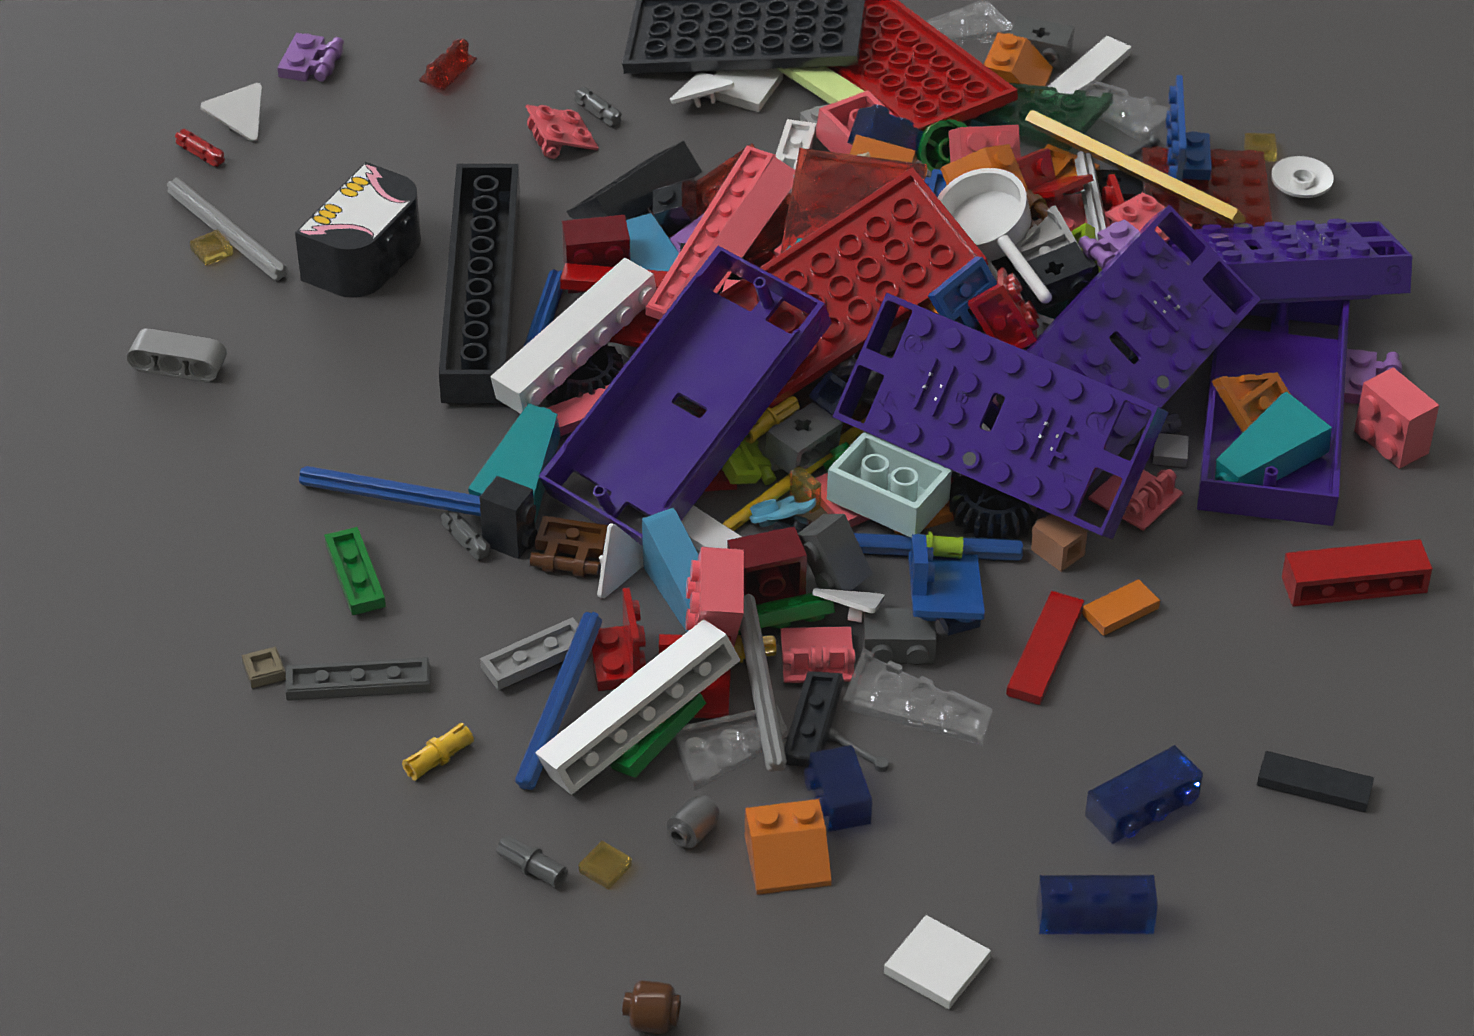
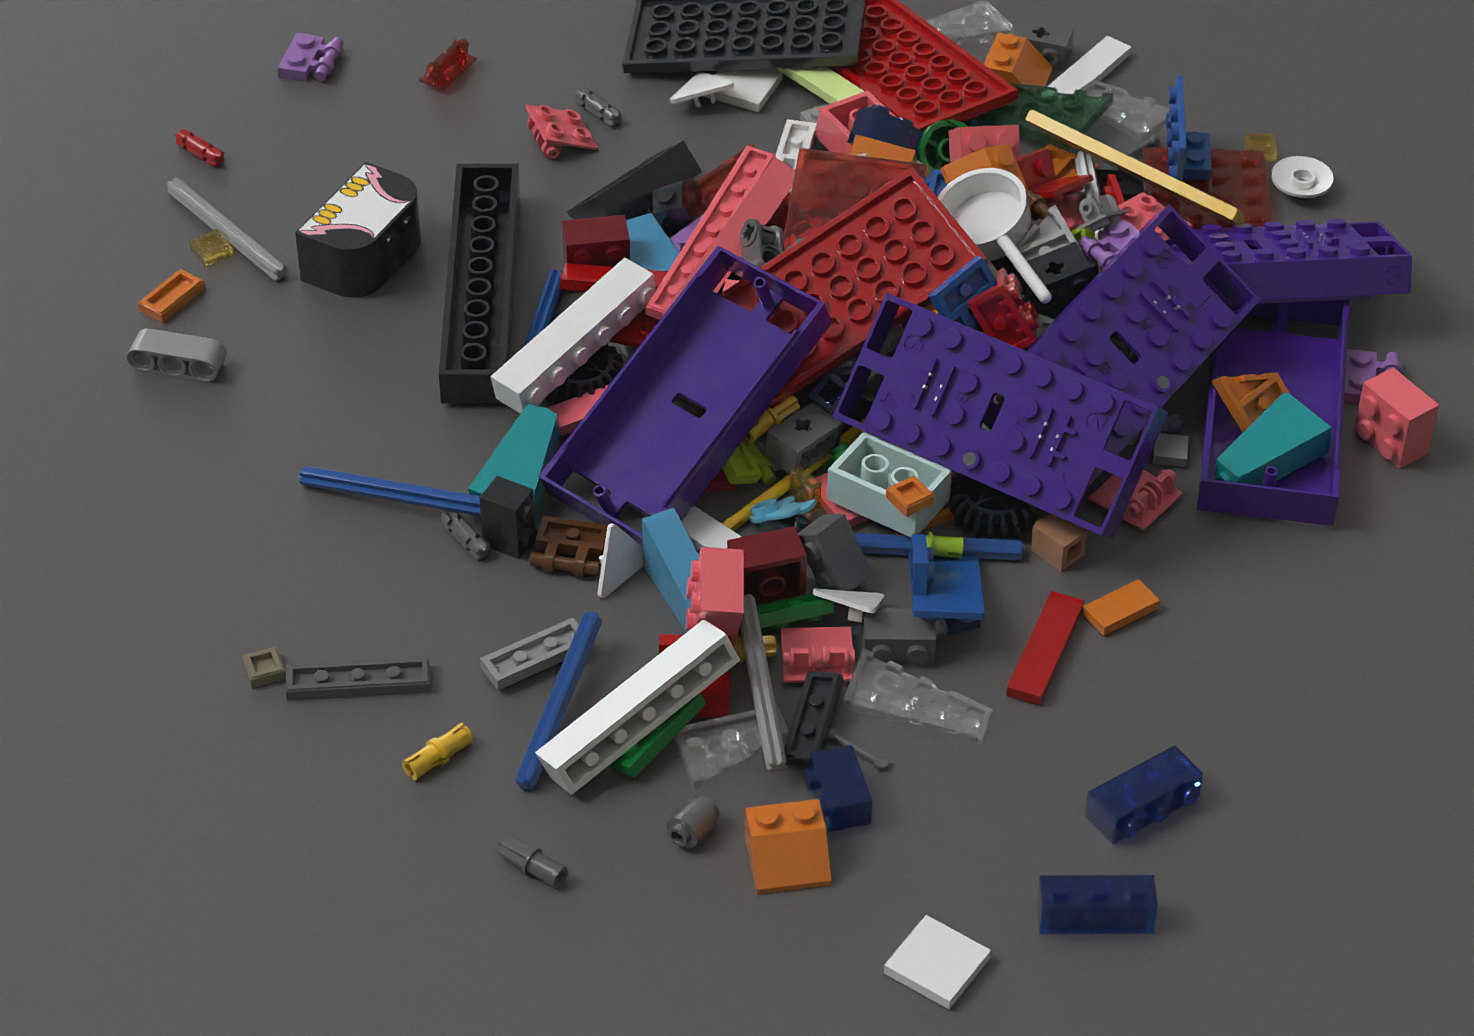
(171, 296): none -> orange tile
(237, 110): white piece -> none
(355, 571): green plate -> none
(605, 865): clear yellow tile -> none
(617, 649): red bracket -> none
(652, 1007): reddish brown head -> none
(762, 245): none -> dark grey piece
(910, 496): none -> orange tile
(1100, 212): none -> light grey hinge
(1315, 781): black tile -> none
(1356, 572): red brick -> none

